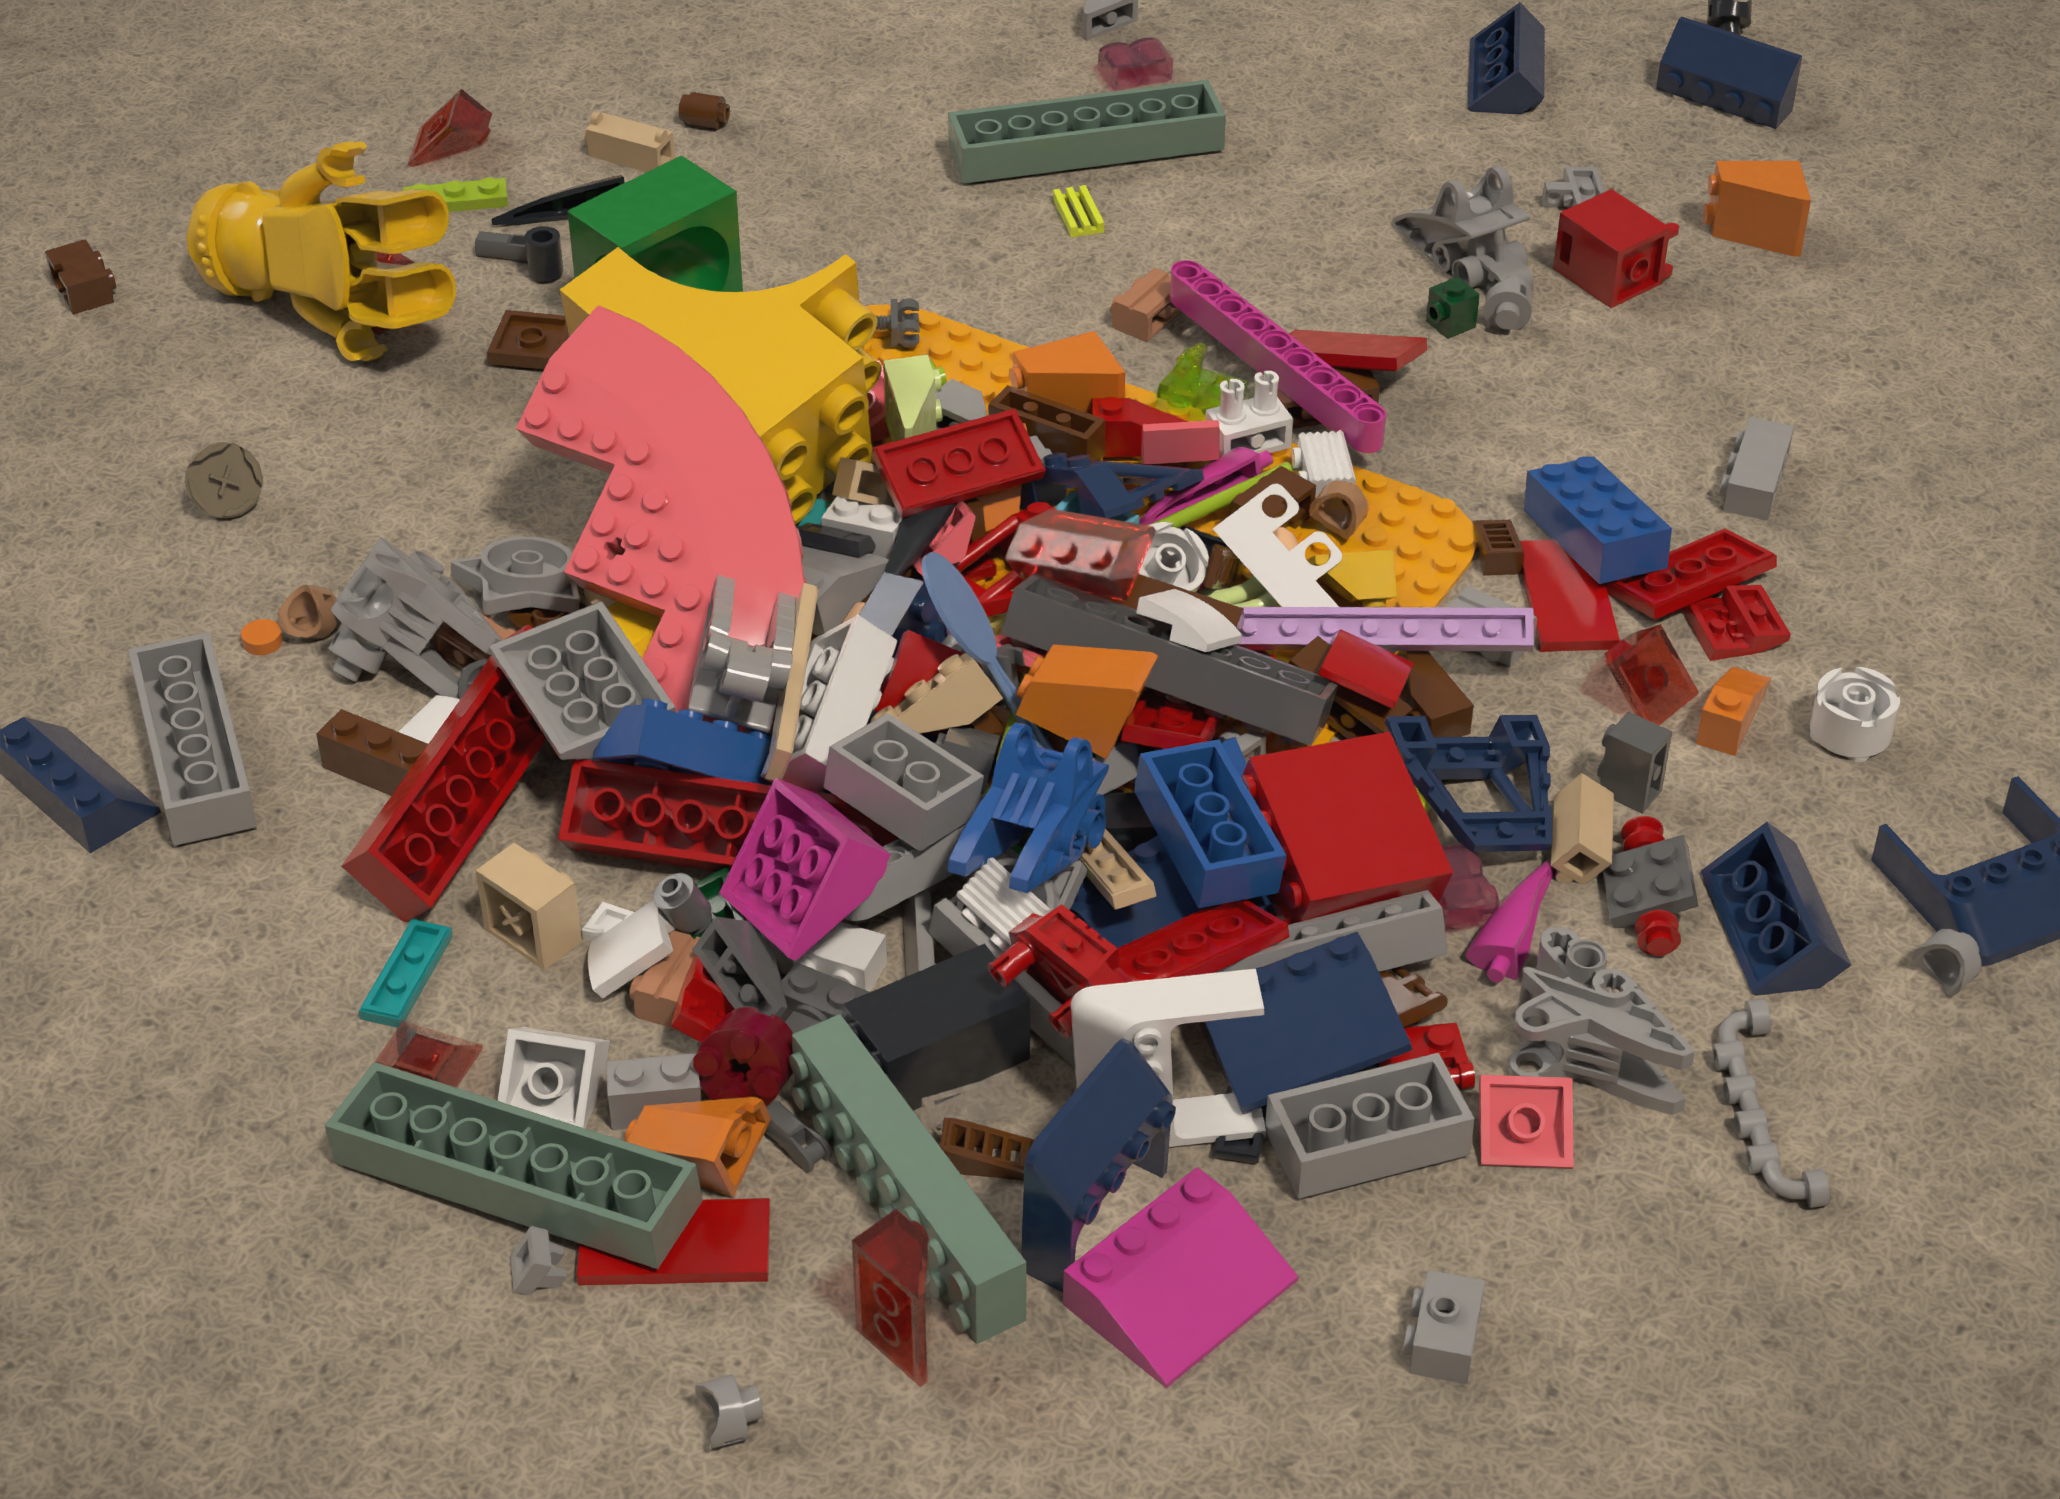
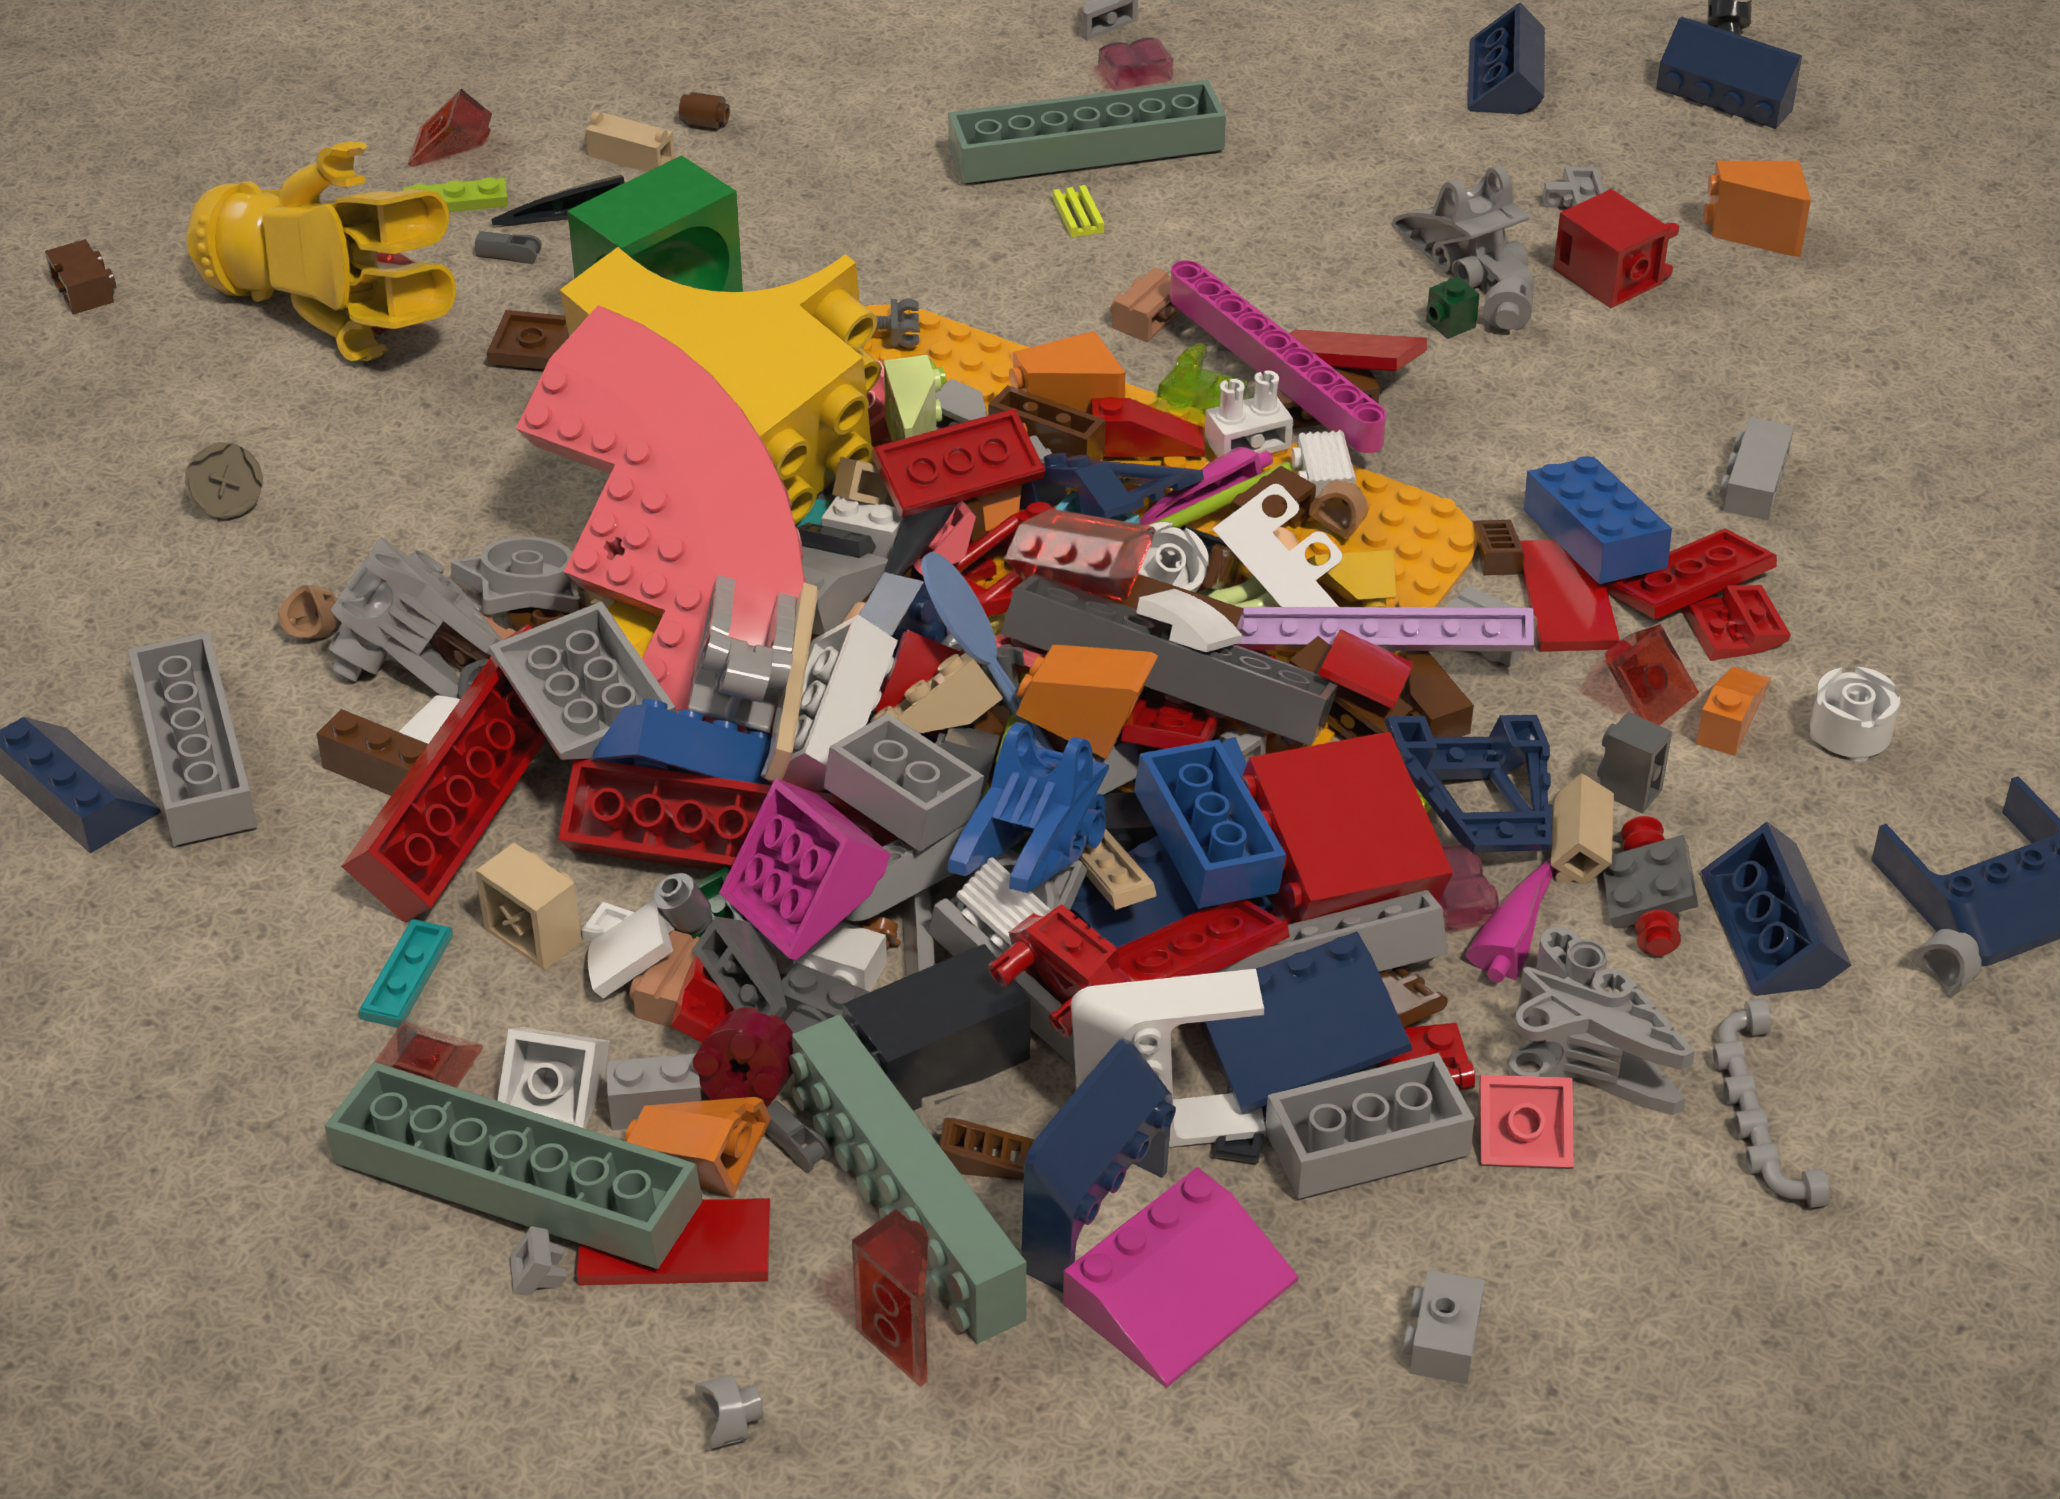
(261, 637): orange tile -> none
(544, 253): black brick -> none
(883, 926): none -> dark orange plate
(1180, 442): coral slope -> none

